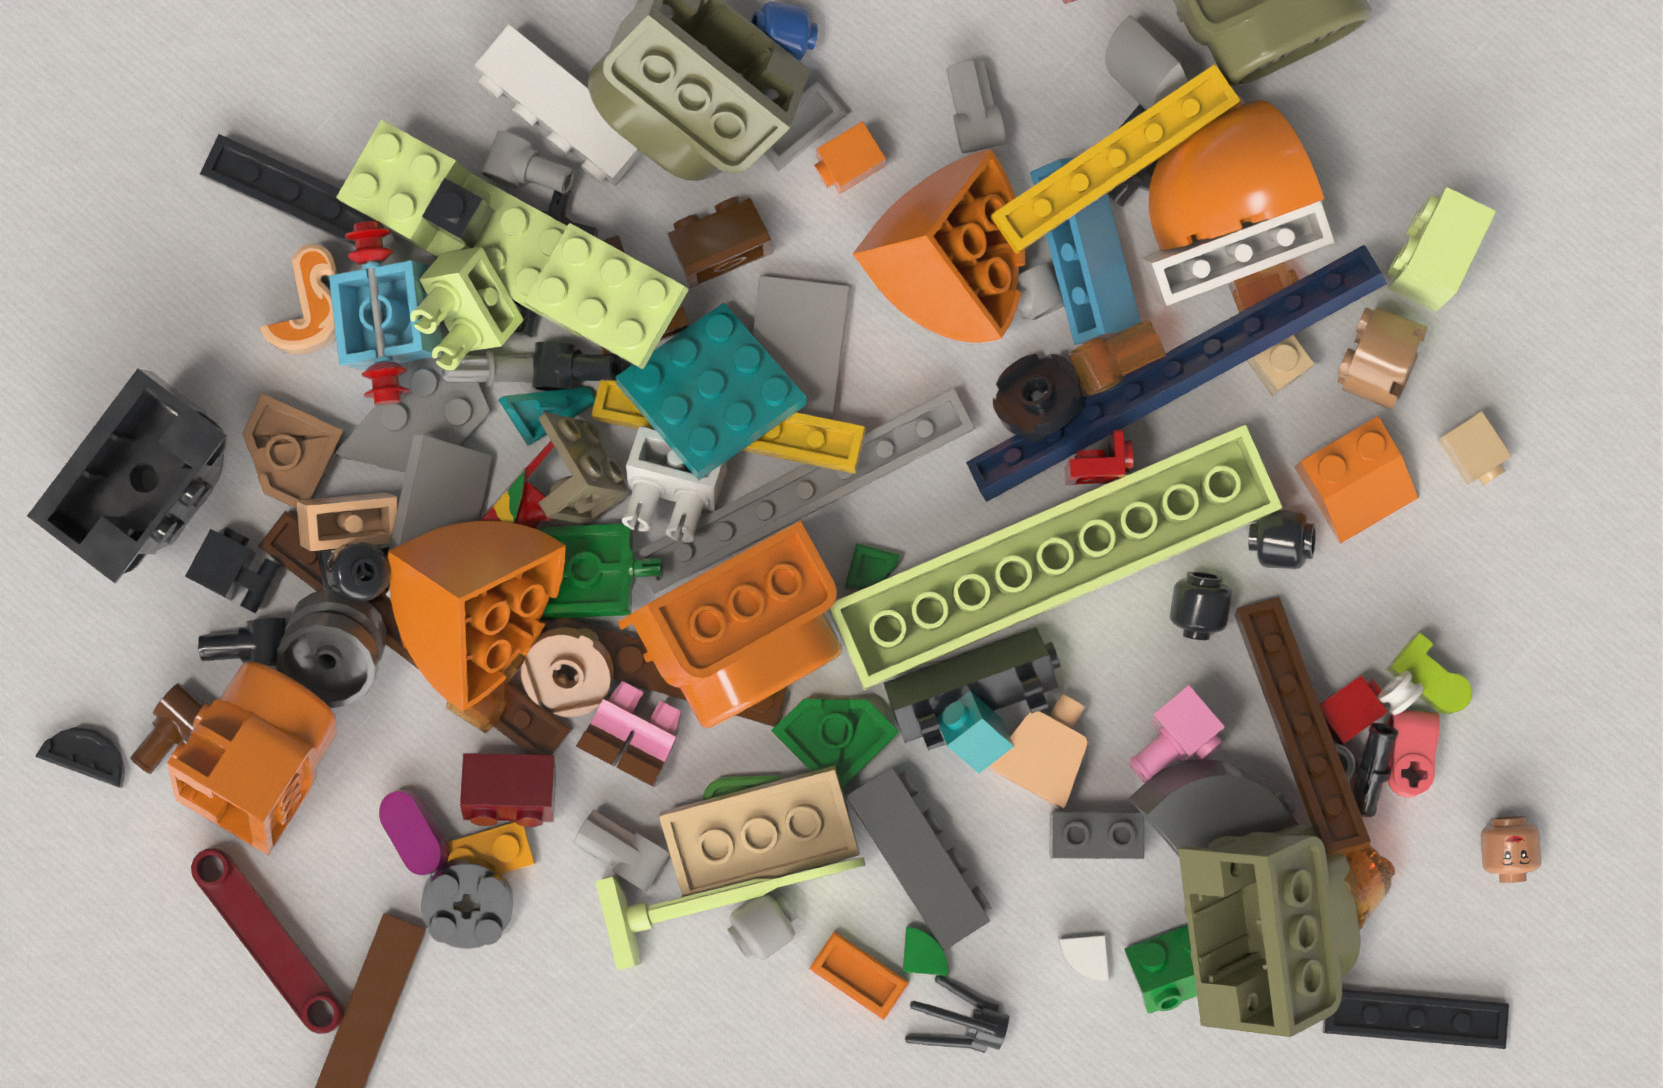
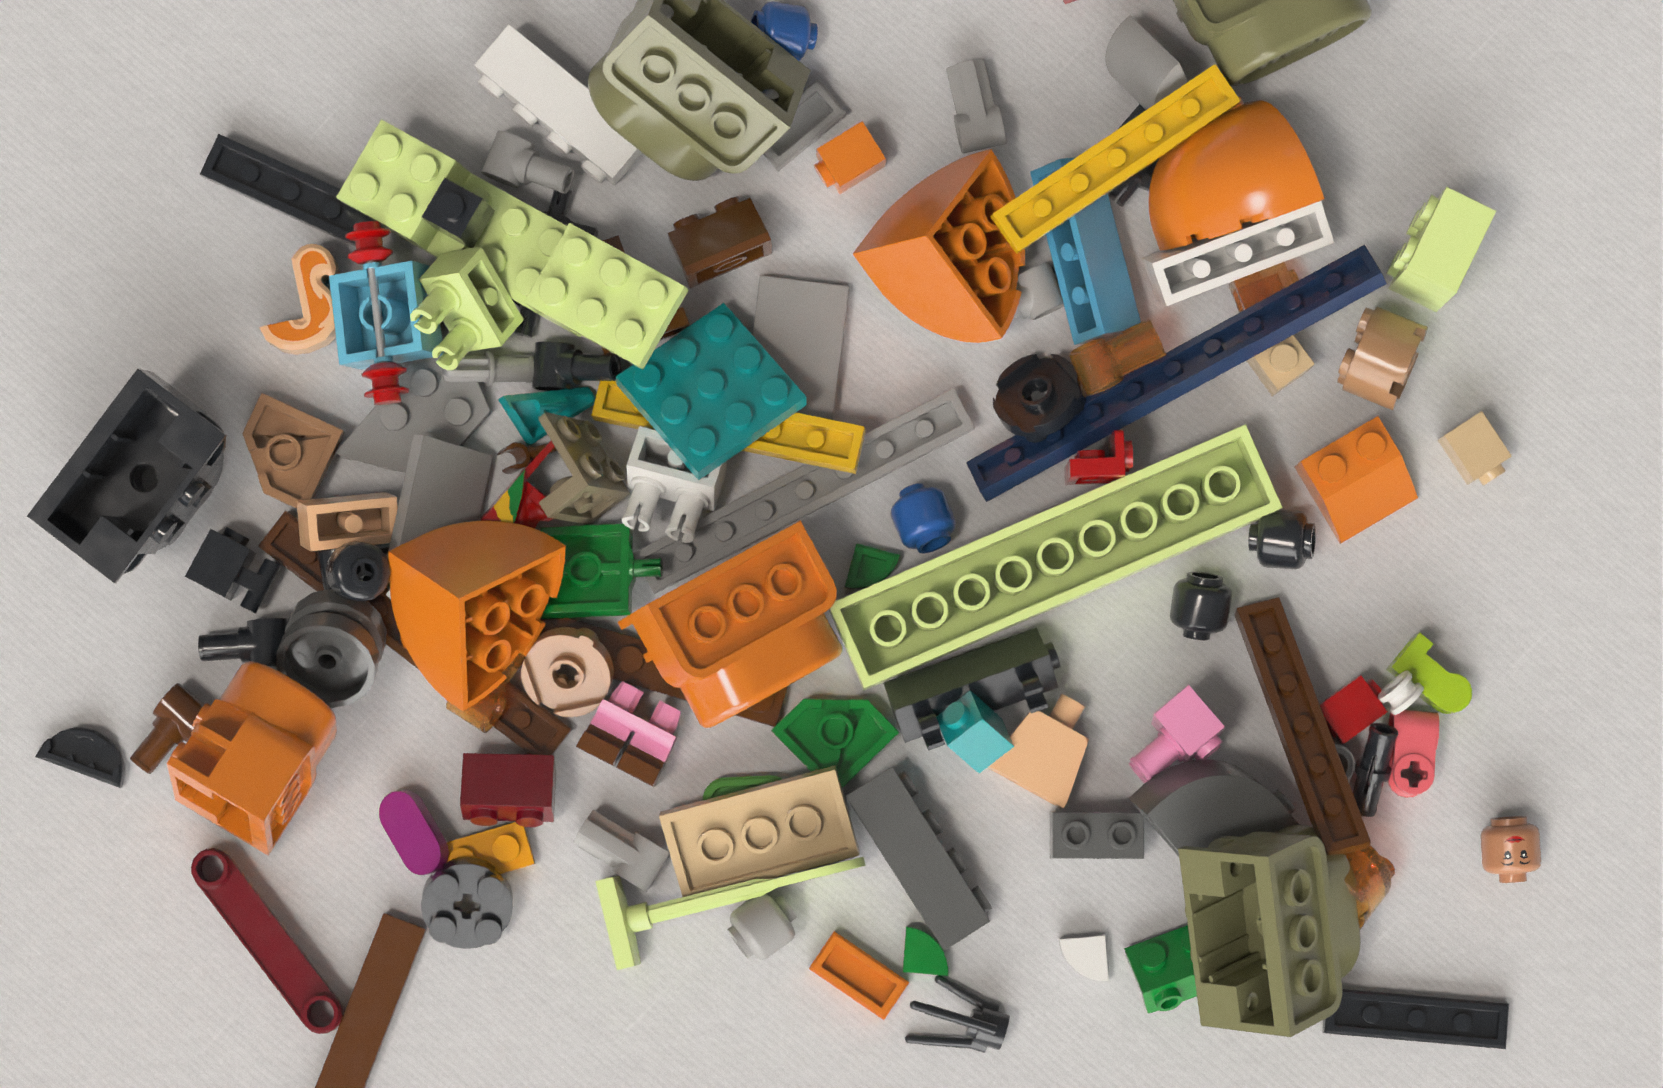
(522, 455): none -> reddish brown hand
(923, 518): none -> blue head

